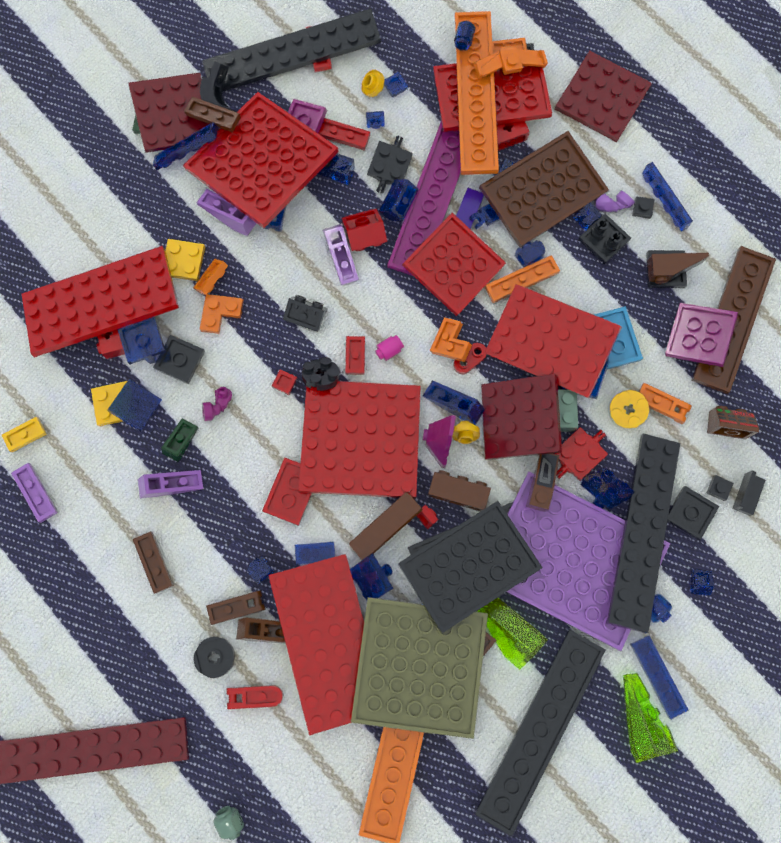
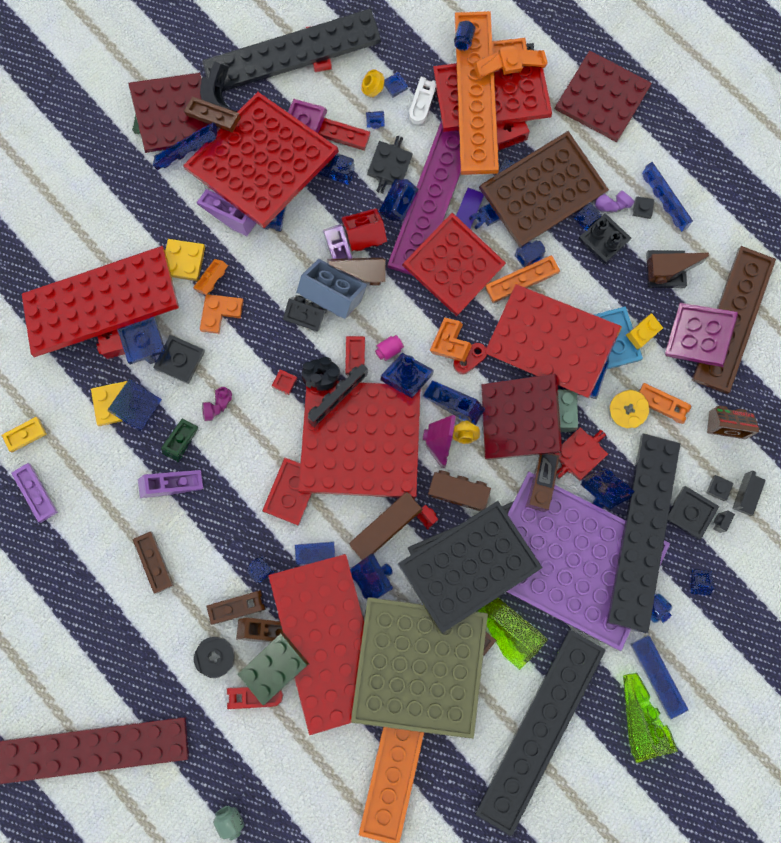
(273, 669): none -> plate
(331, 288): none -> sand blue brick
(343, 388): none -> black plate
(365, 269): none -> slope
(407, 375): none -> clear blue plate
(422, 101): none -> white plate
(644, 331): none -> yellow plate
(723, 521): none -> black plate

